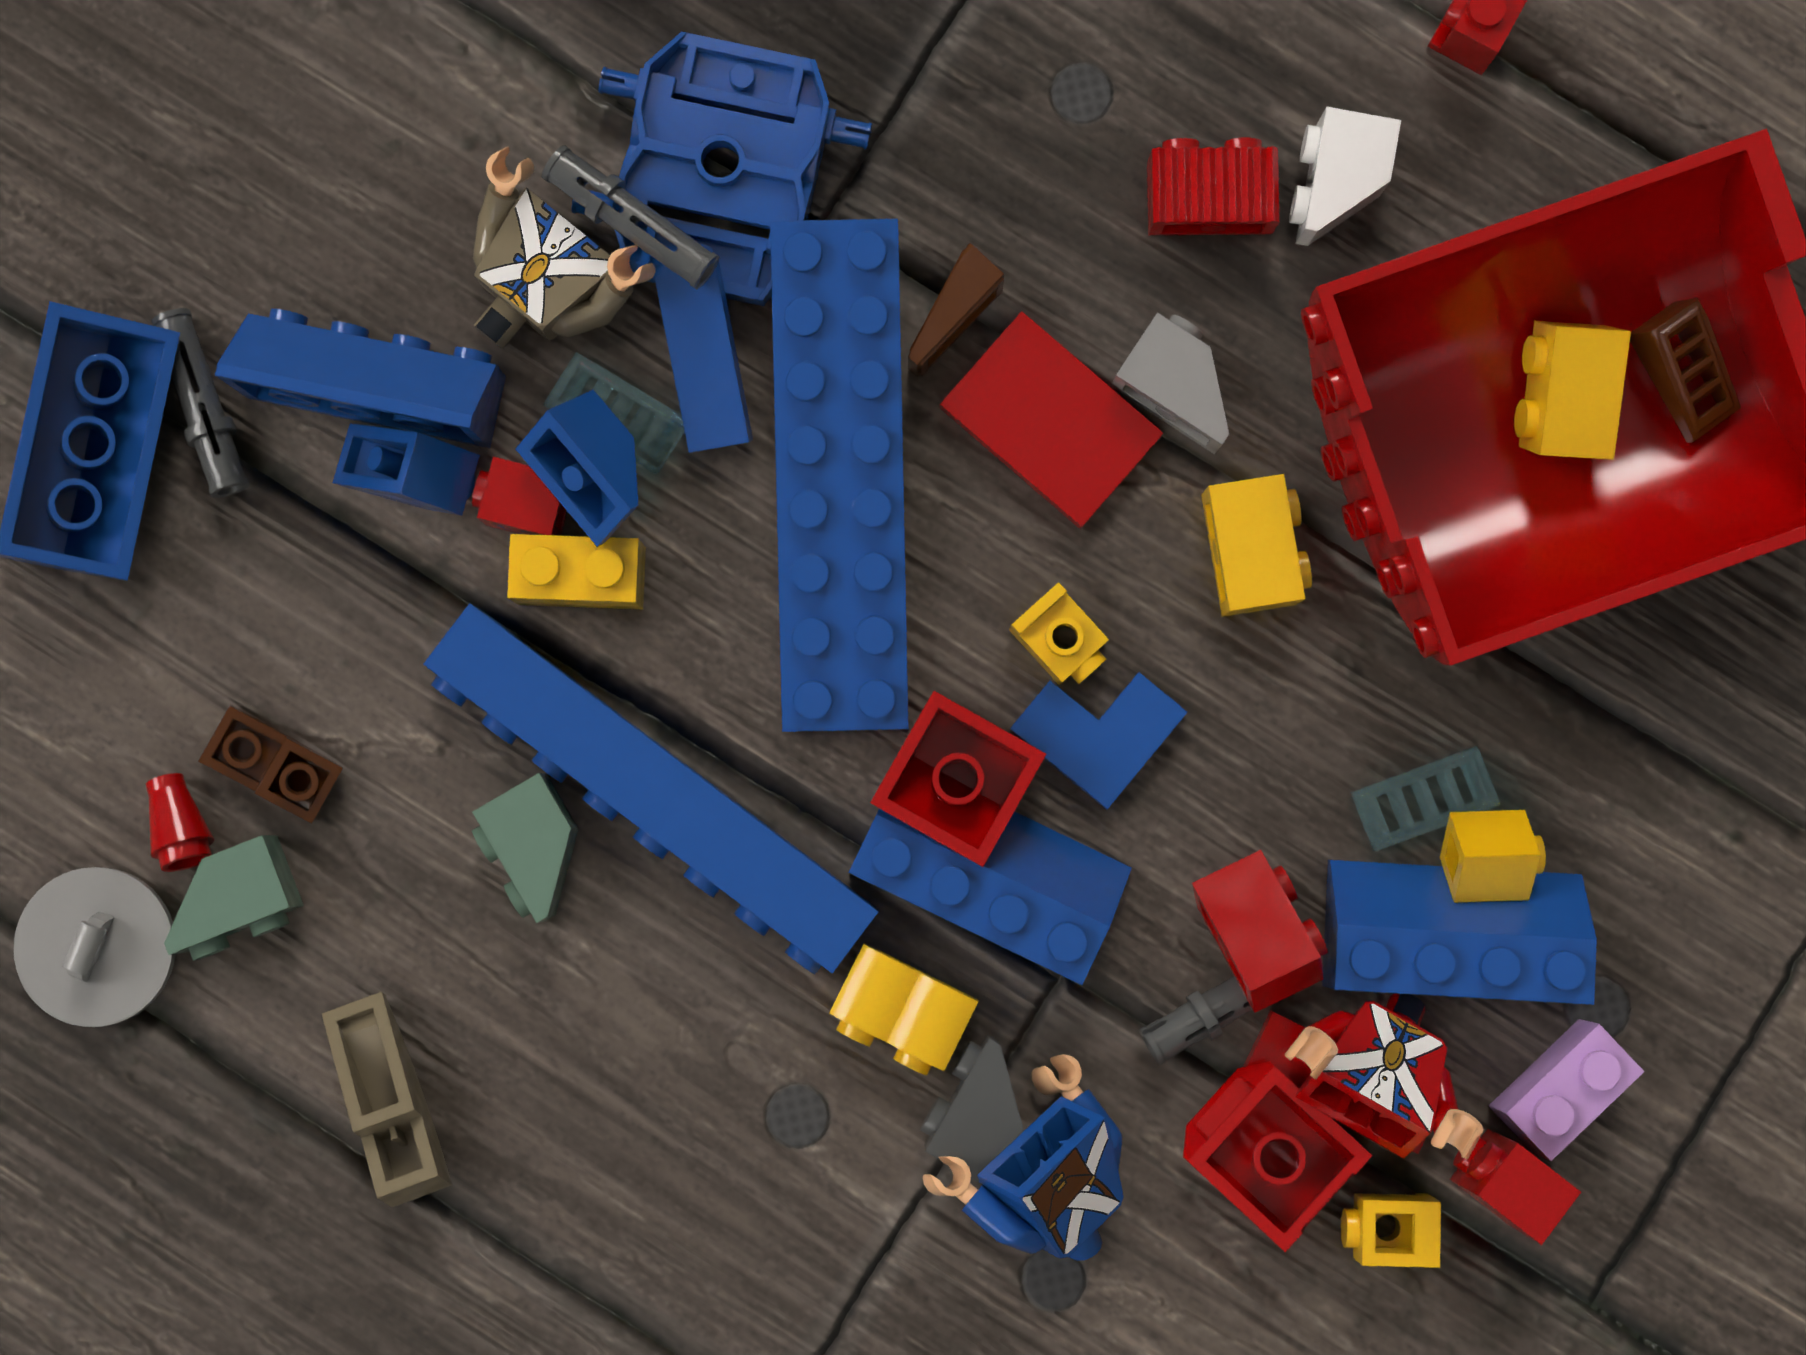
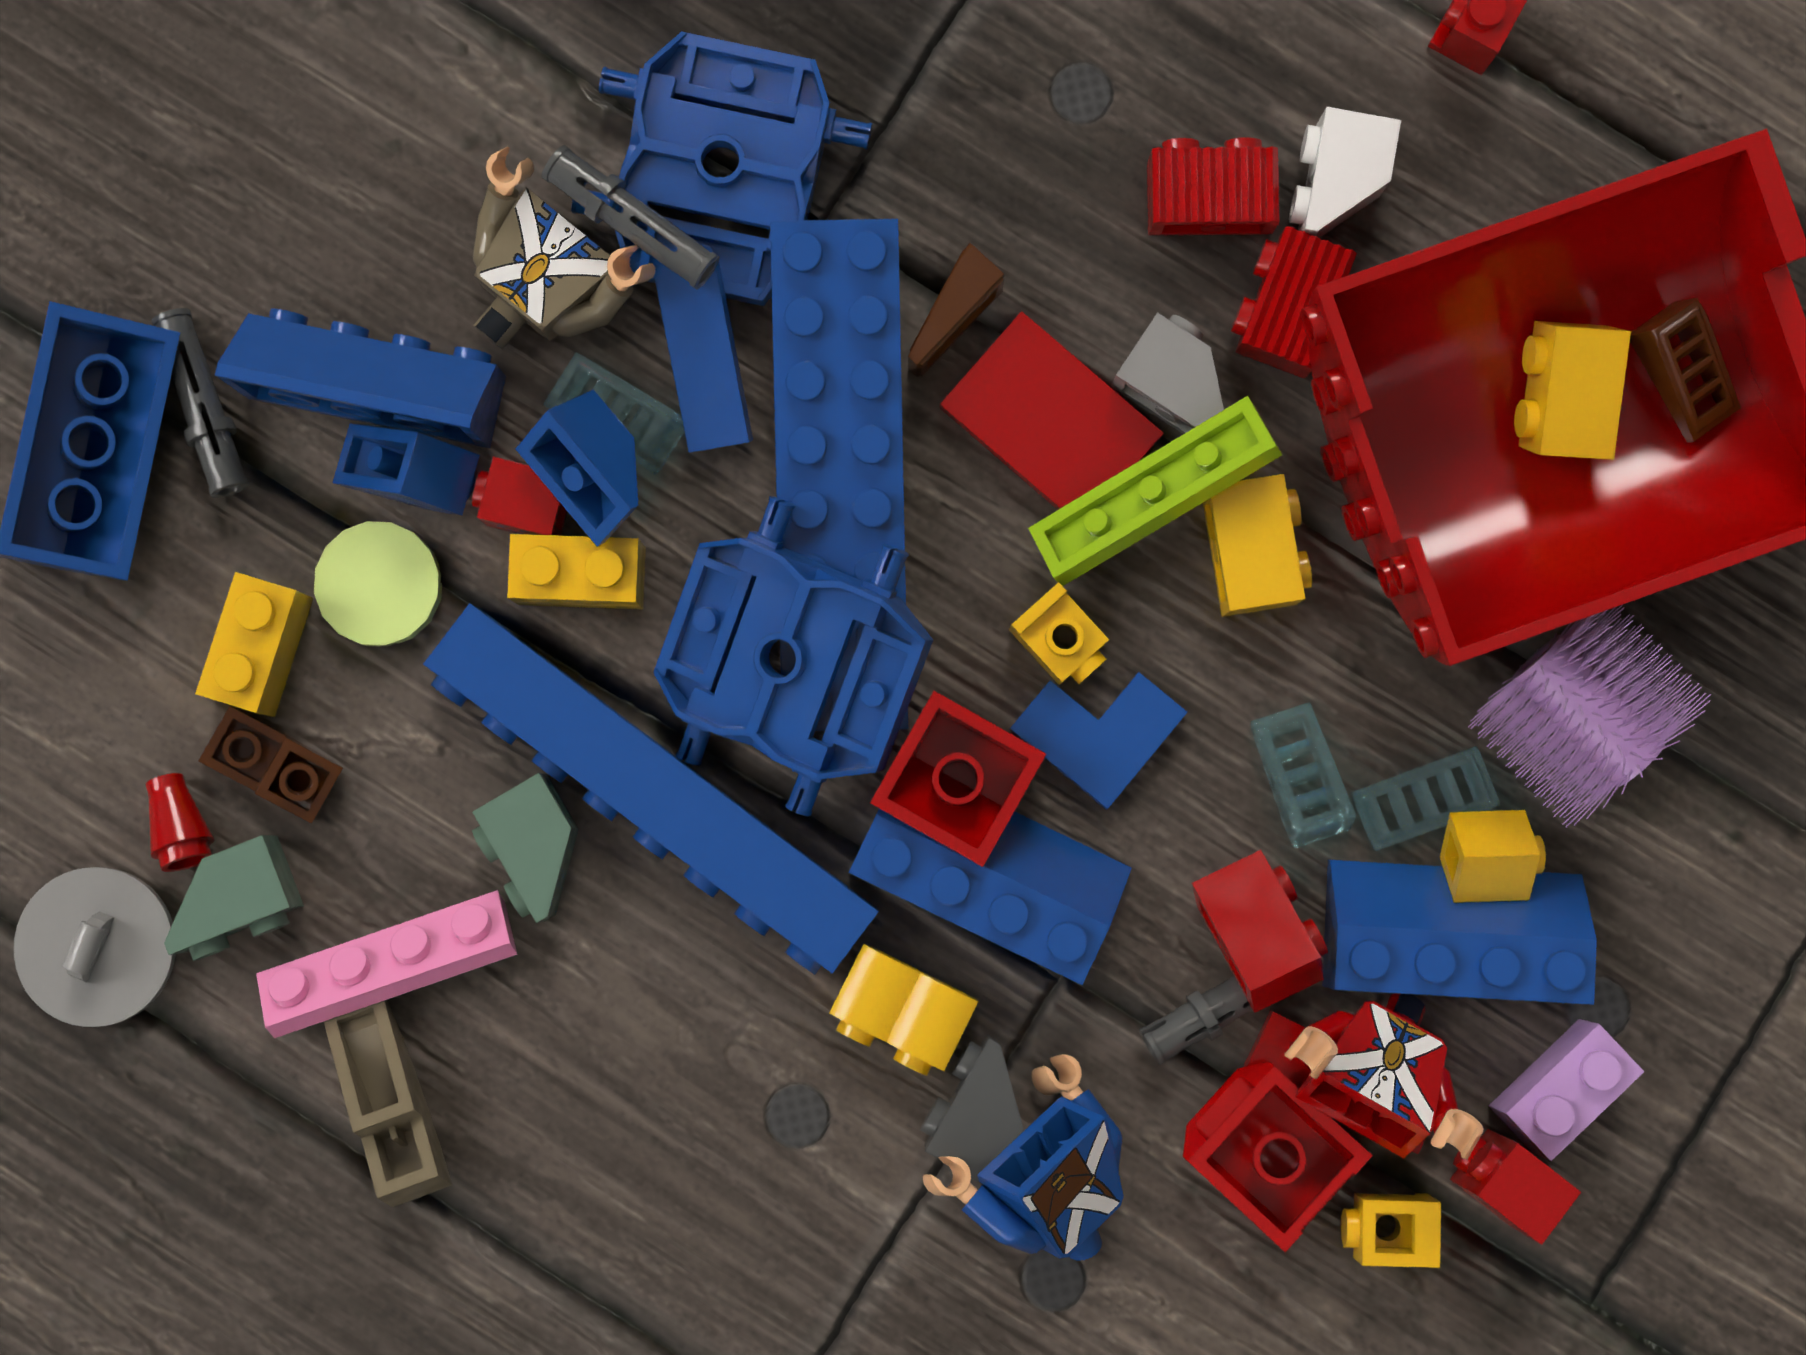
(254, 645): none -> yellow brick
(378, 584): none -> yellowish green tile
(385, 964): none -> bright pink plate
(720, 672): none -> blue piece
(1155, 491): none -> lime plate
(1290, 271): none -> red brick
(1333, 792): none -> clear light blue slope
(1589, 711): none -> lavender piece

